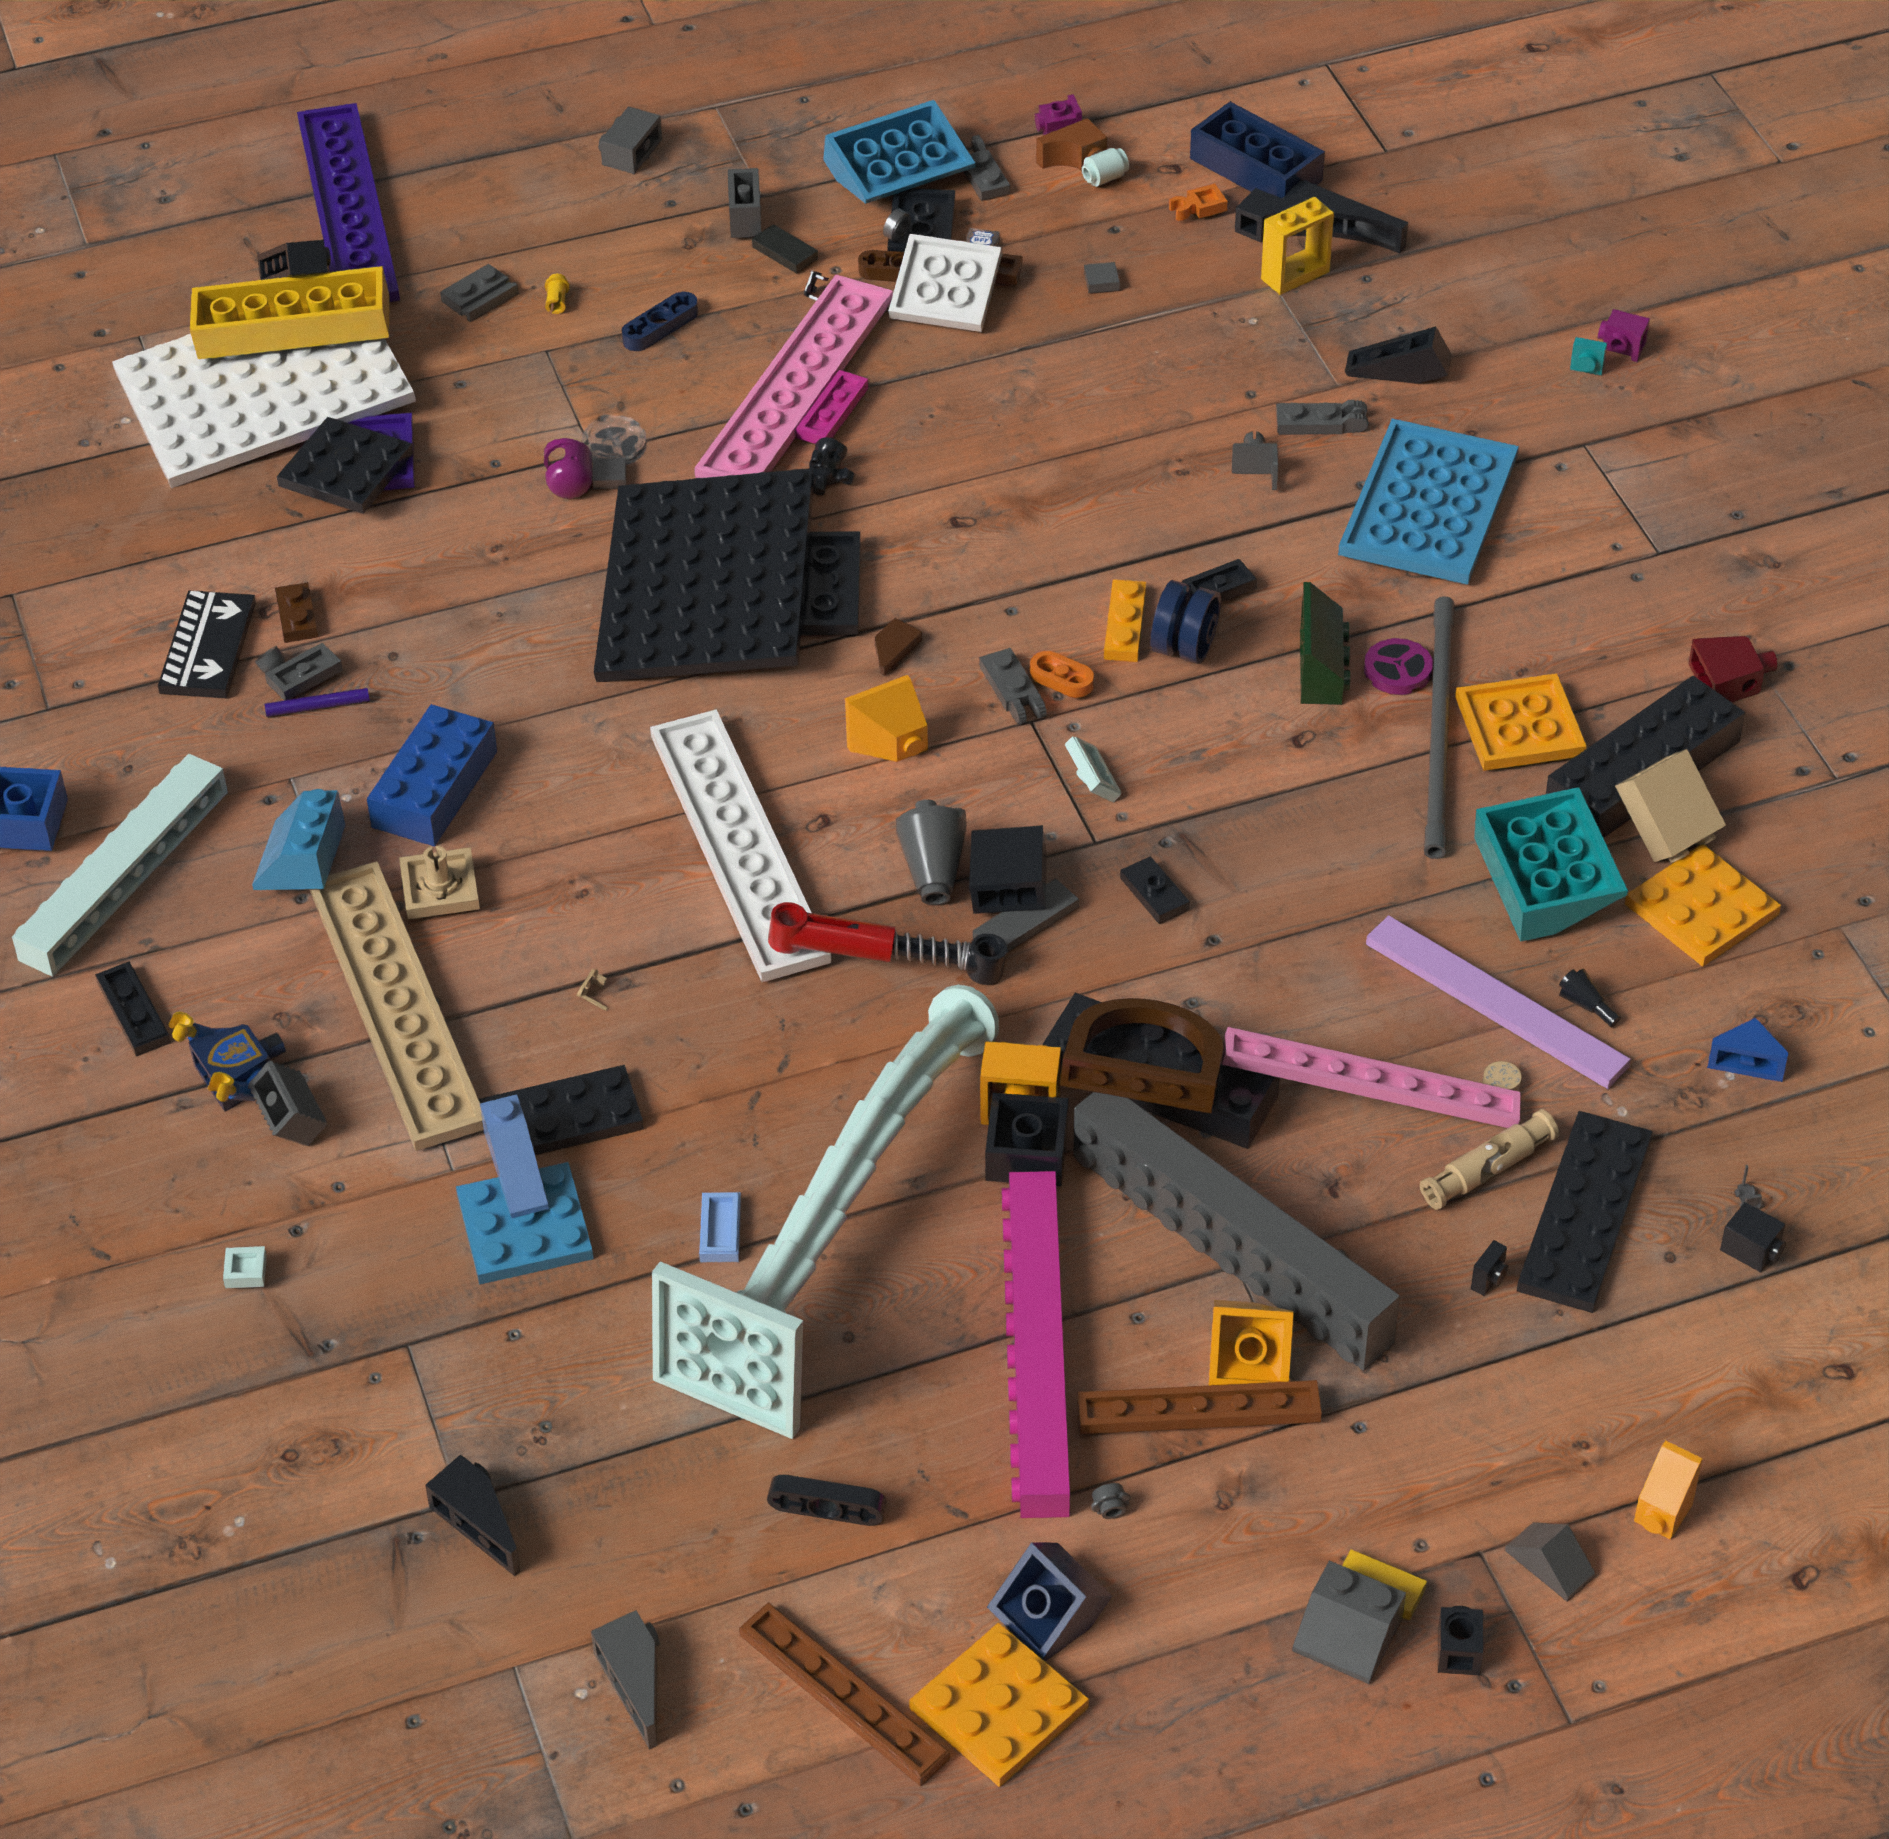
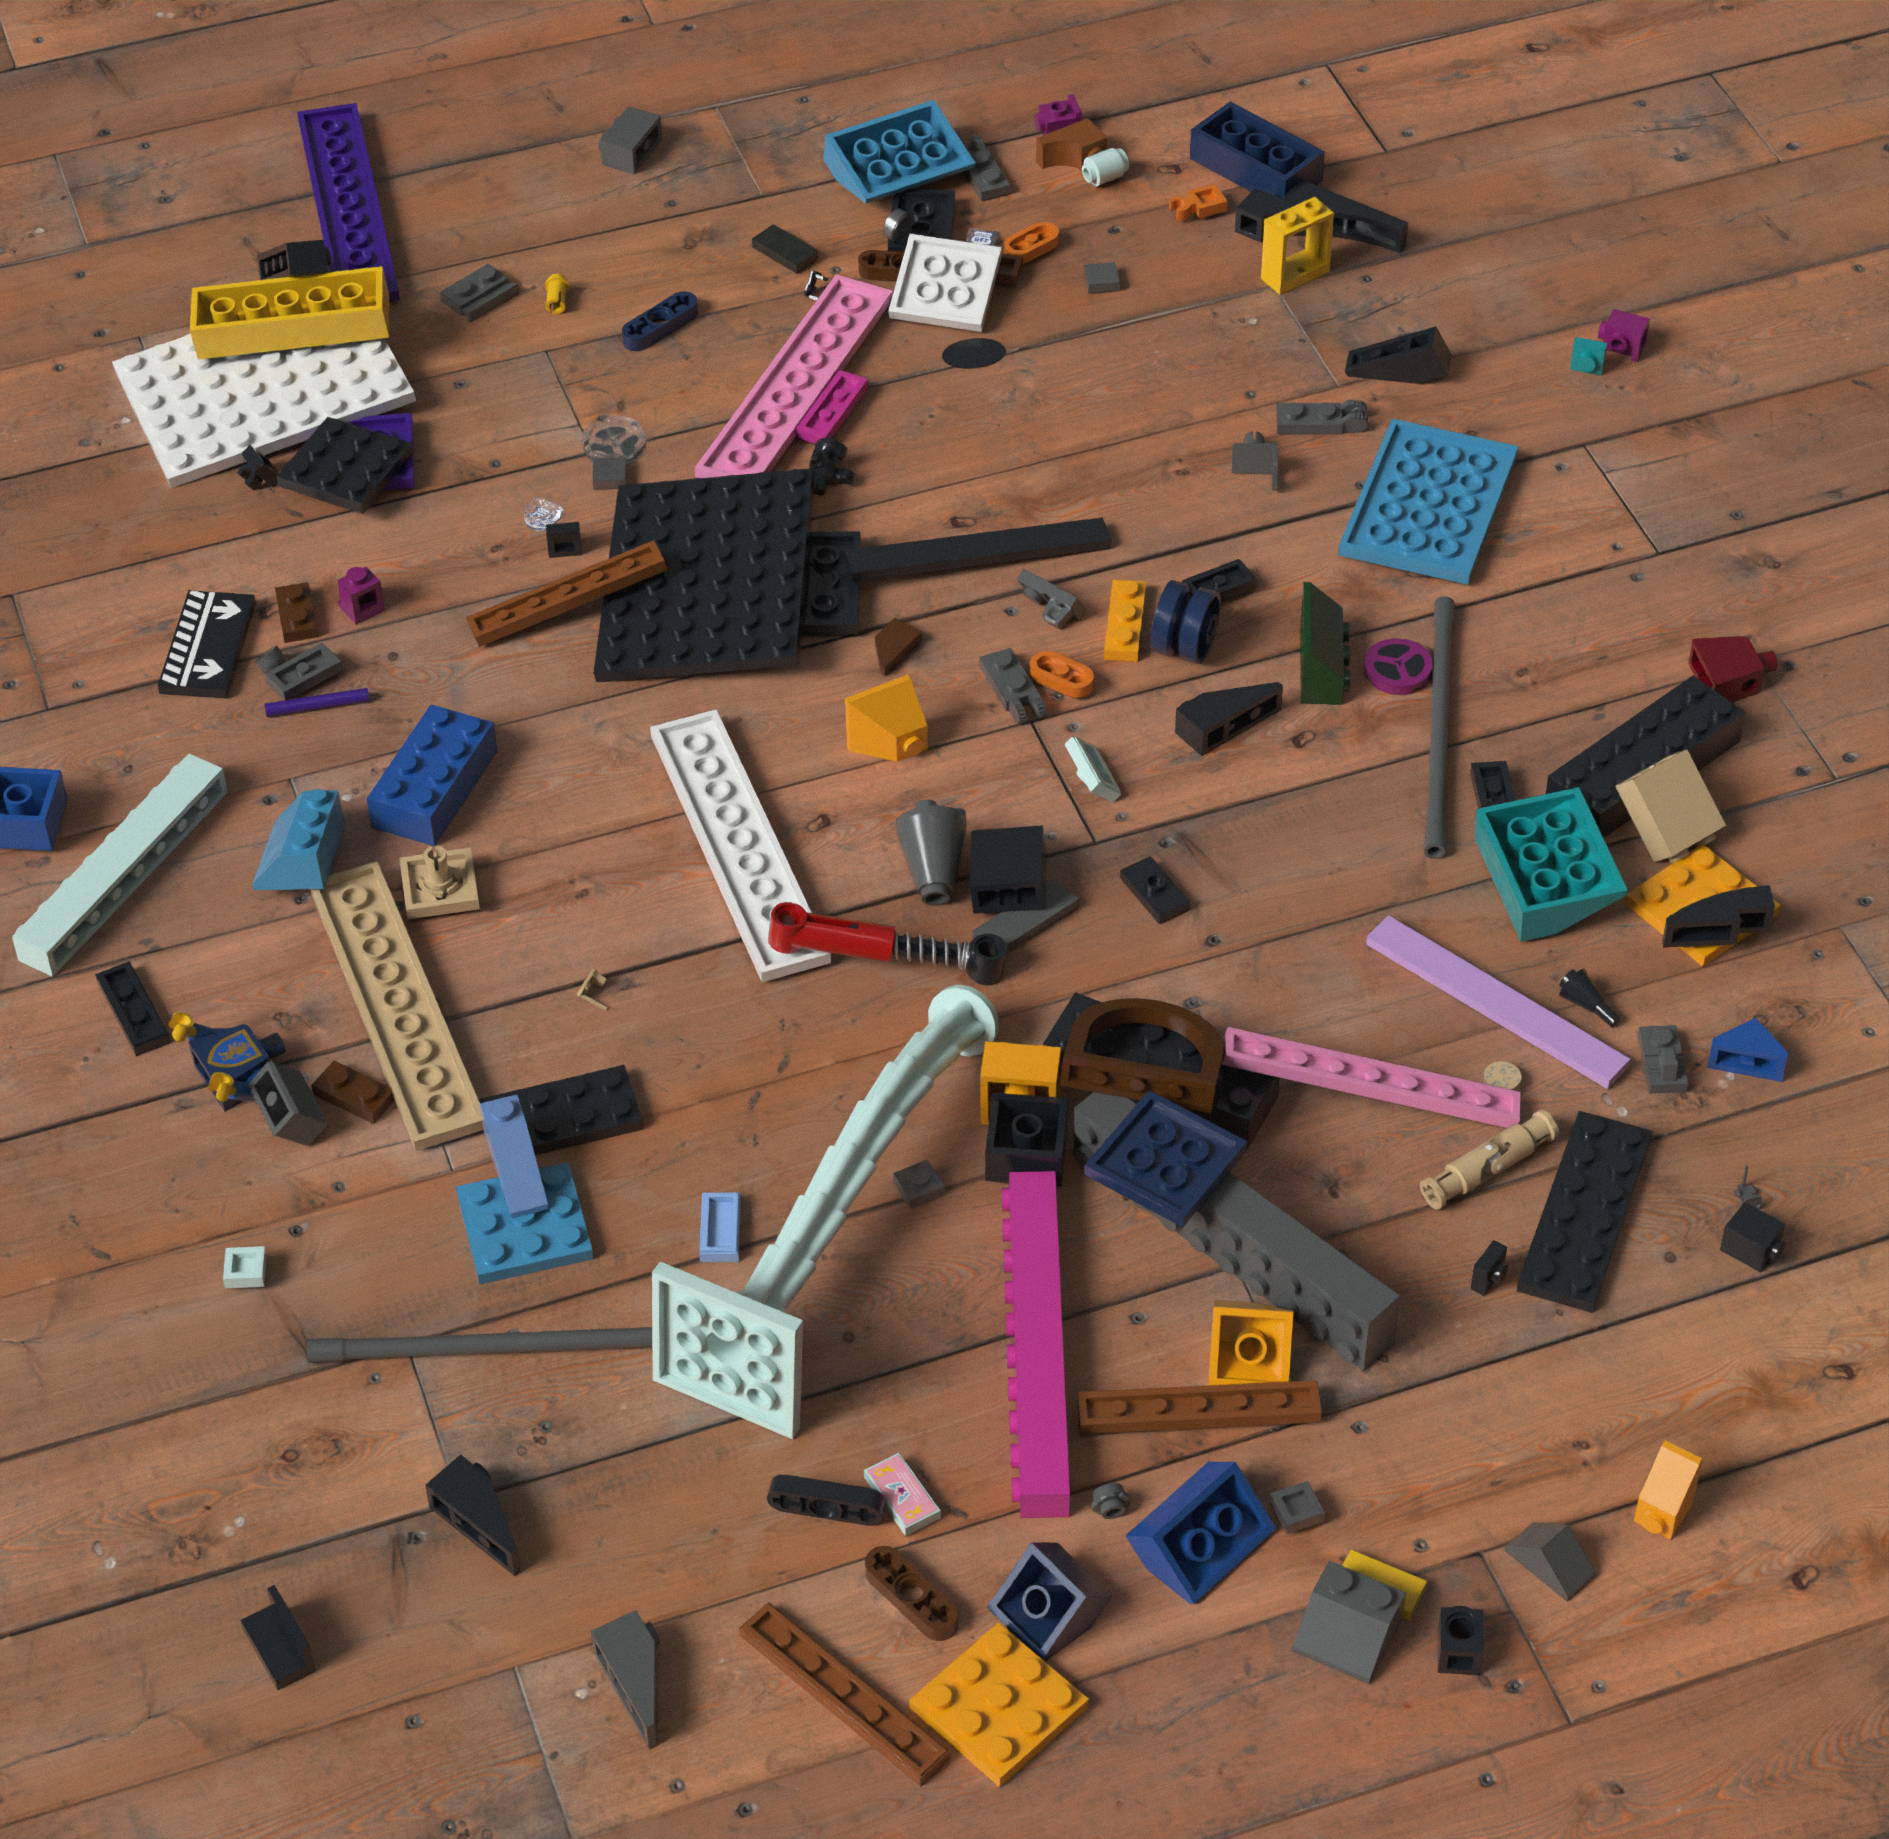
(257, 469): none -> black tile
(279, 1642): none -> black panel
(342, 1349): none -> dark grey piece
(353, 1092): none -> reddish brown plate
(356, 586): none -> magenta brick
(542, 512): none -> clear tile
(563, 539): none -> black plate
(566, 593): none -> dark orange plate
(572, 474): magenta helmet -> none
(744, 202): dark grey brick -> none
(905, 1495): none -> tile
(914, 1610): none -> reddish brown beam
(918, 1184): none -> flat silver plate
(973, 353): none -> black sticker
(977, 549): none -> black tile
(1032, 241): none -> orange plate
(1060, 604): none -> dark grey hinge
(1165, 1158): none -> dark blue plate
(1202, 1530): none -> blue slope
(1224, 714): none -> black slope
(1297, 1507): none -> flat silver plate
(1491, 783): none -> black plate
(1520, 721): light orange plate -> none
(1662, 1059): none -> dark grey hinge
(1720, 918): none -> black slope

